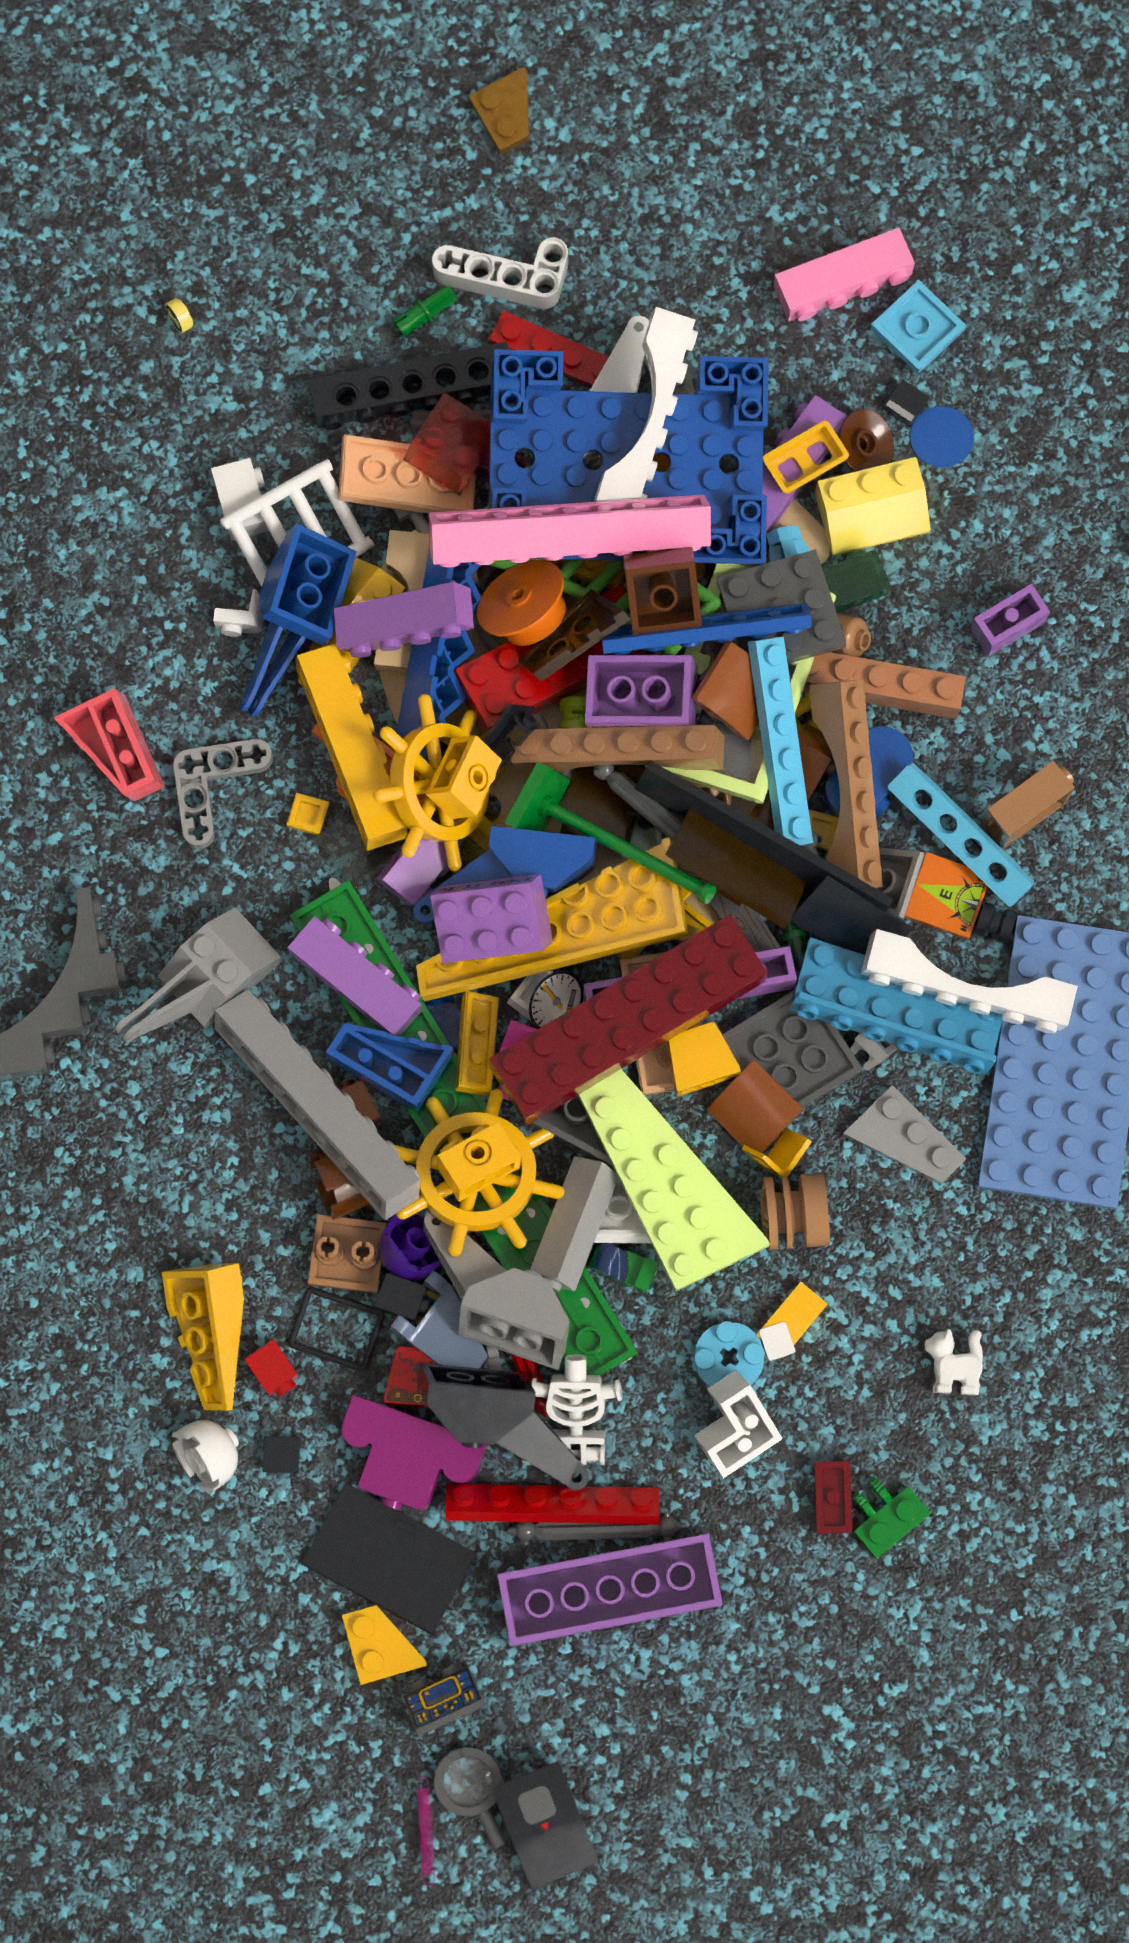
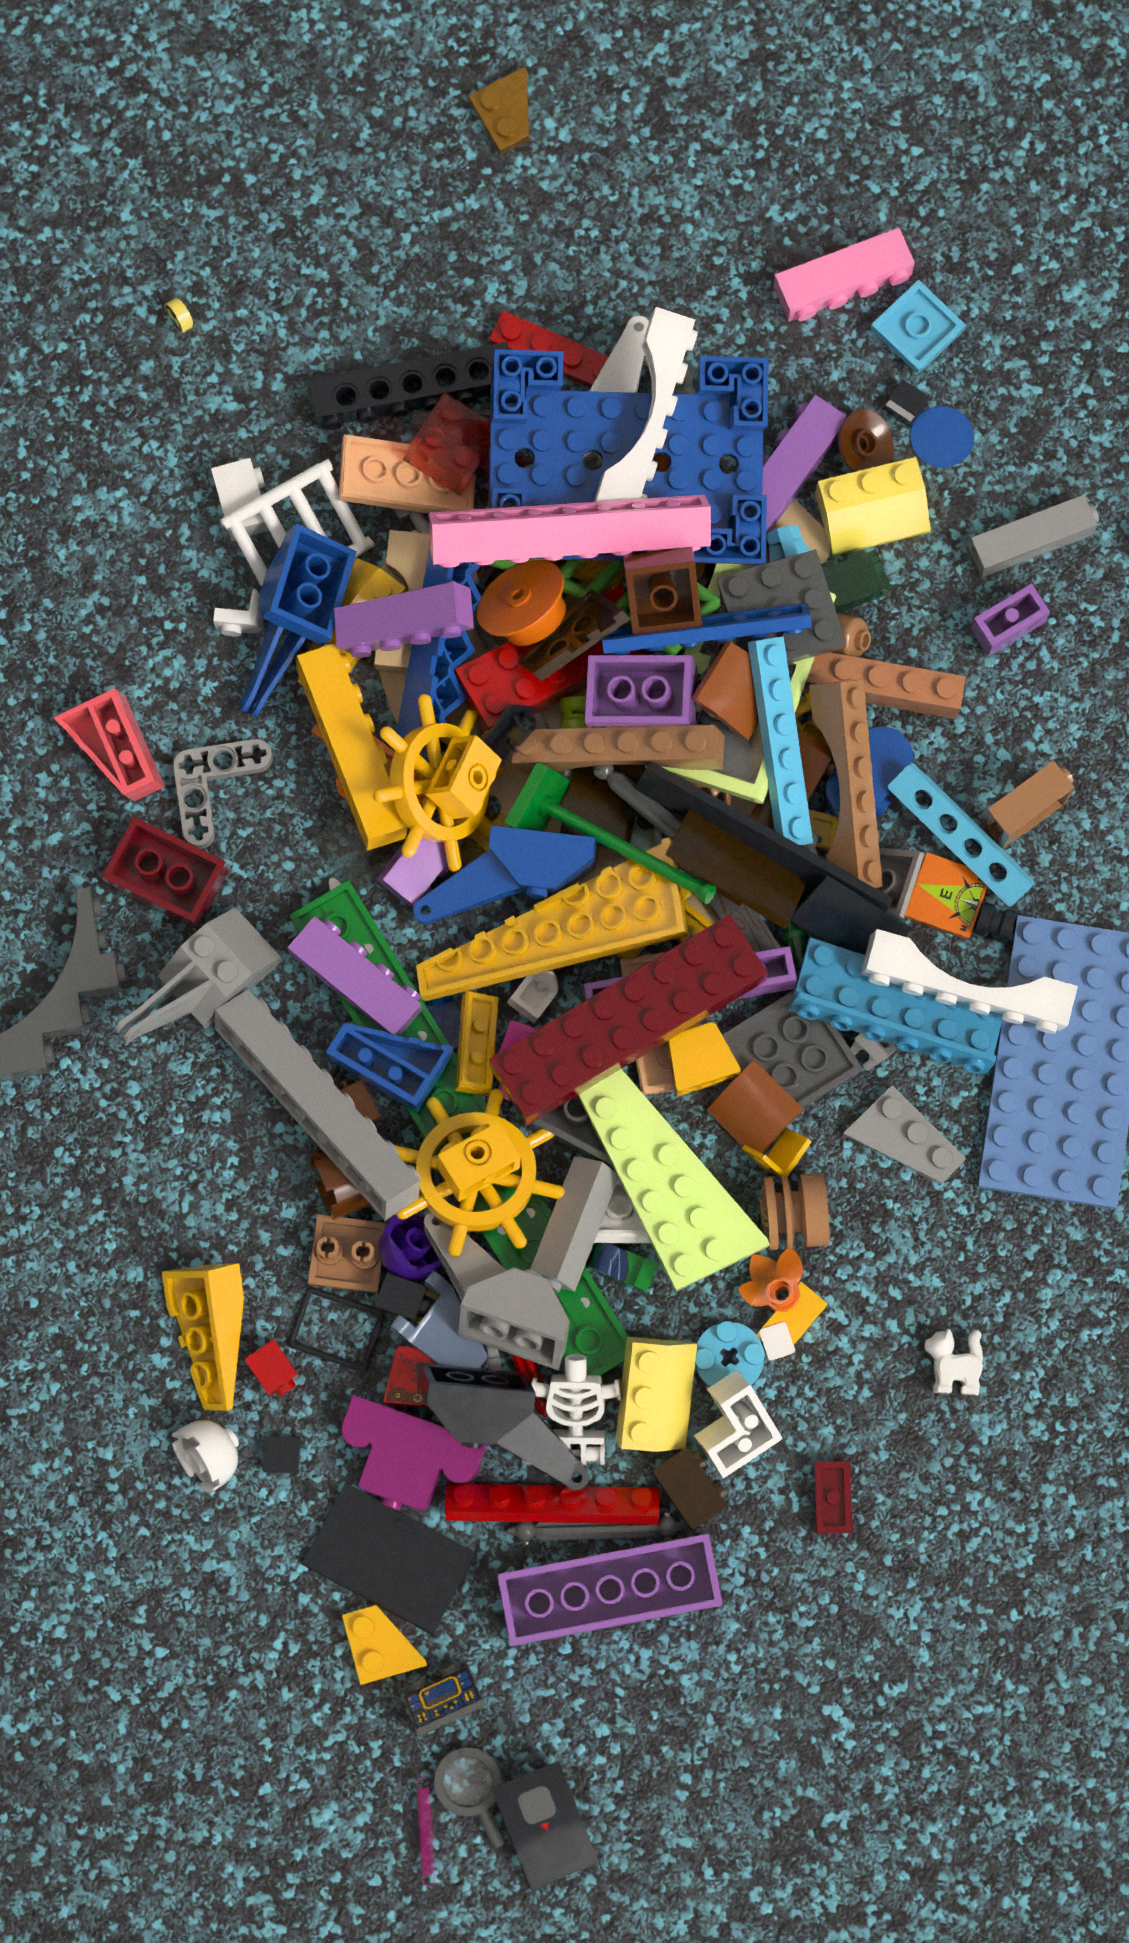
(165, 873): none -> dark red brick
(308, 814): yellow tile -> none
(424, 311): green axle -> none
(491, 918): medium lavender brick -> none
(500, 269): white beam -> none
(554, 997): white sticker -> none
(655, 1394): none -> light yellow slope
(690, 1488): none -> dark brown brick
(772, 1277): none -> orange plate
(797, 450): yellow piece -> none
(891, 1521): green hinge -> none
(1033, 535): none -> light grey brick

